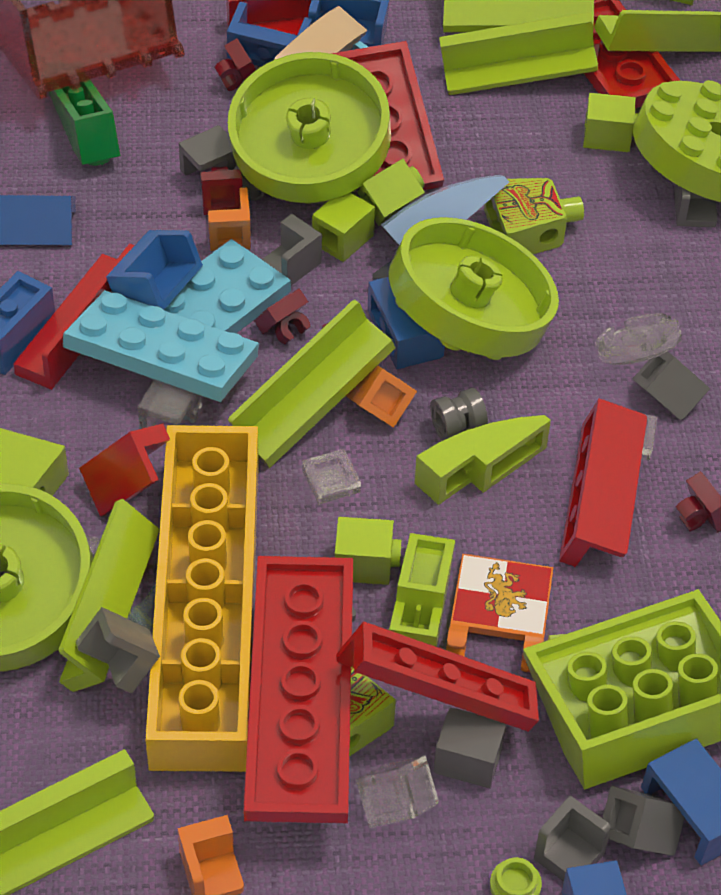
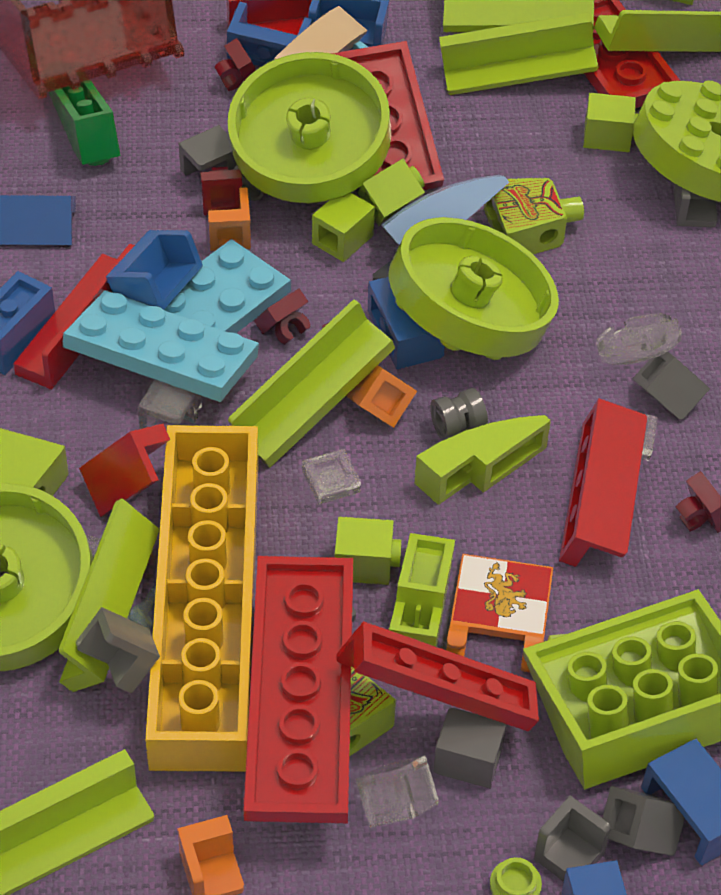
(298, 251): dark grey panel -> none

